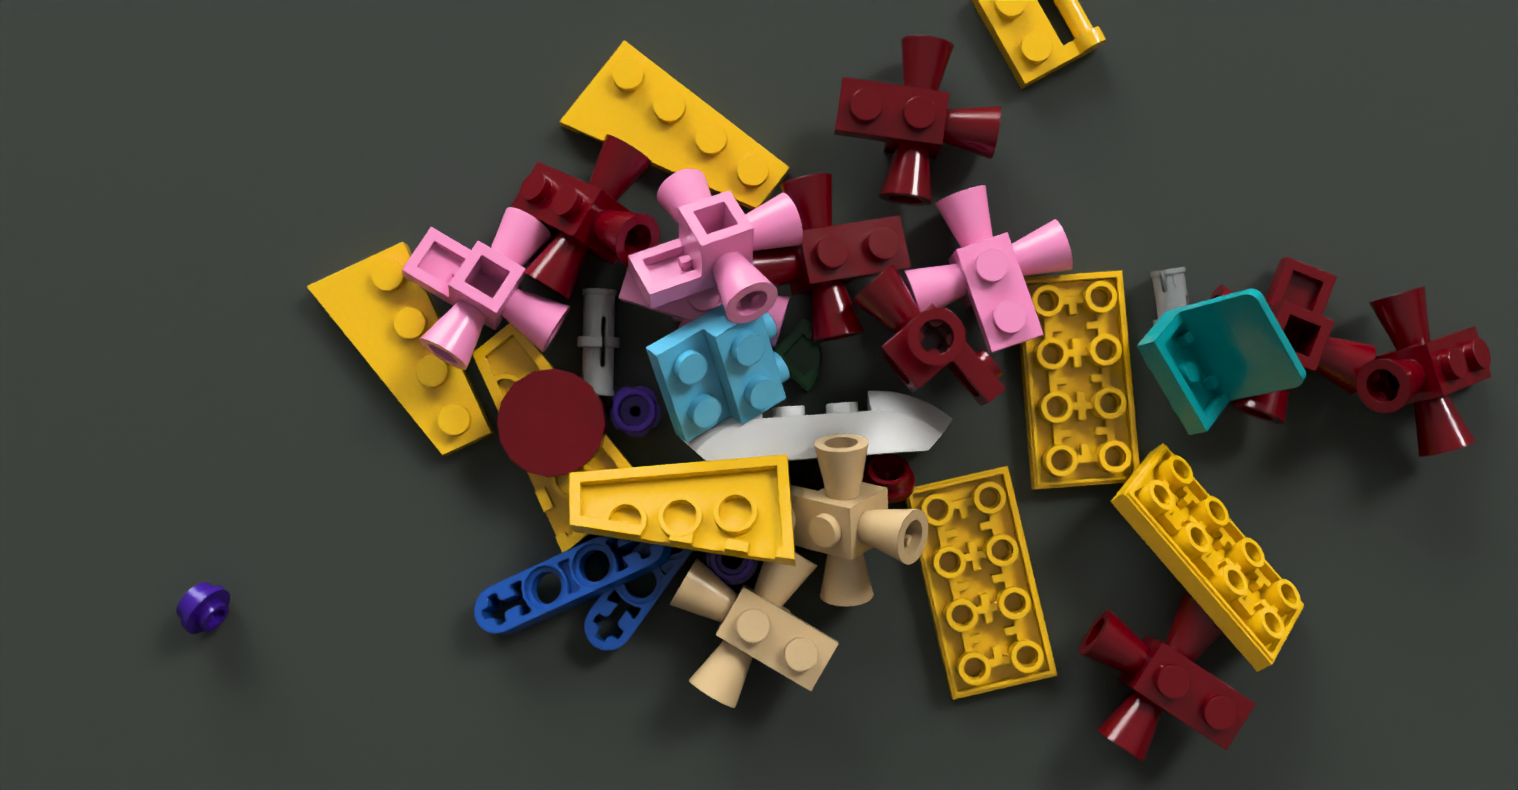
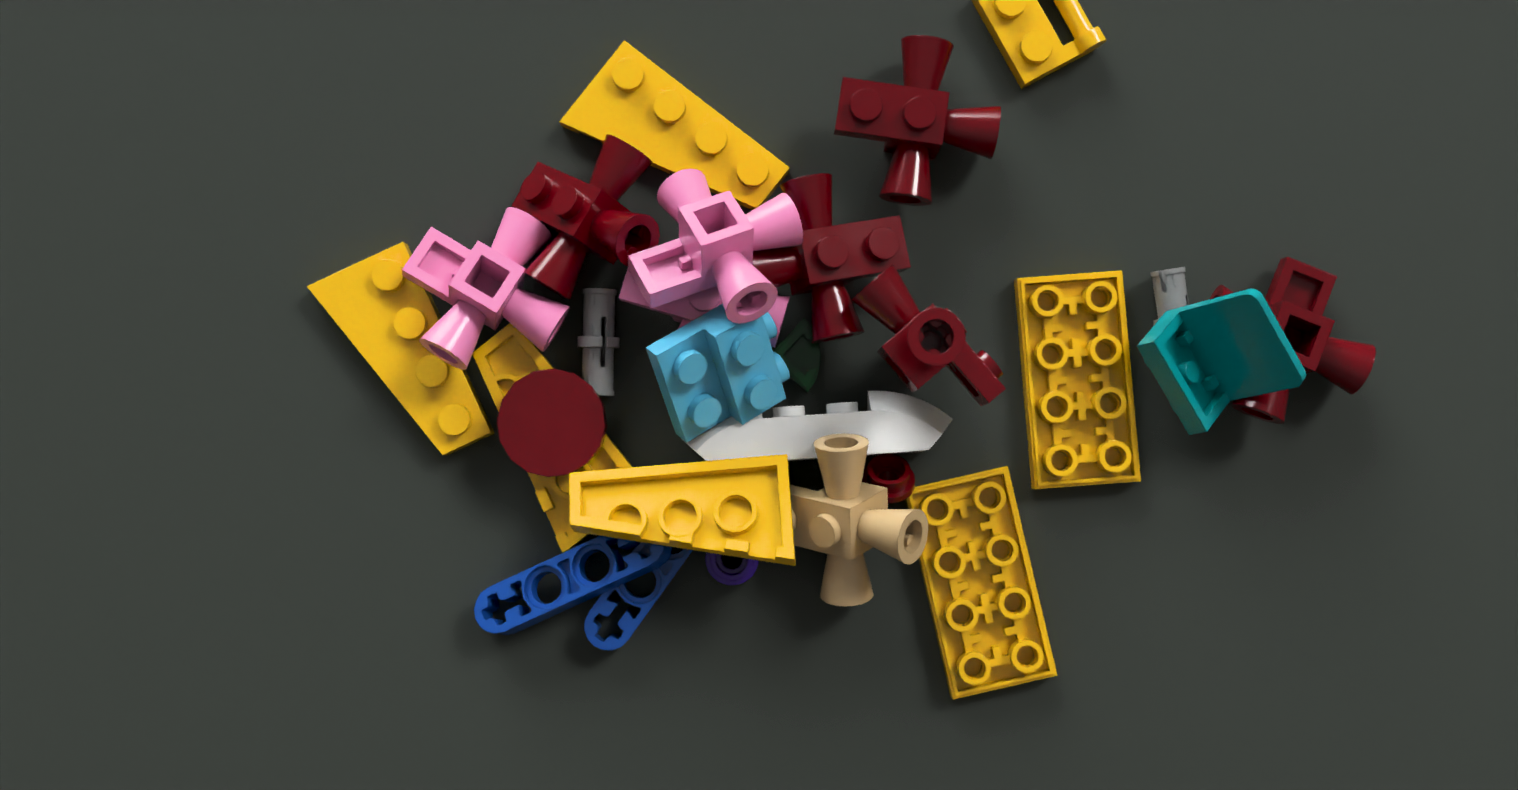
(203, 608): dark purple plate -> none
(635, 425): dark purple plate -> none
(754, 627): tan brick -> none
(990, 270): bright pink brick -> none
(1165, 680): dark red brick -> none
(1210, 555): yellow tile -> none
(1423, 372): dark red brick -> none

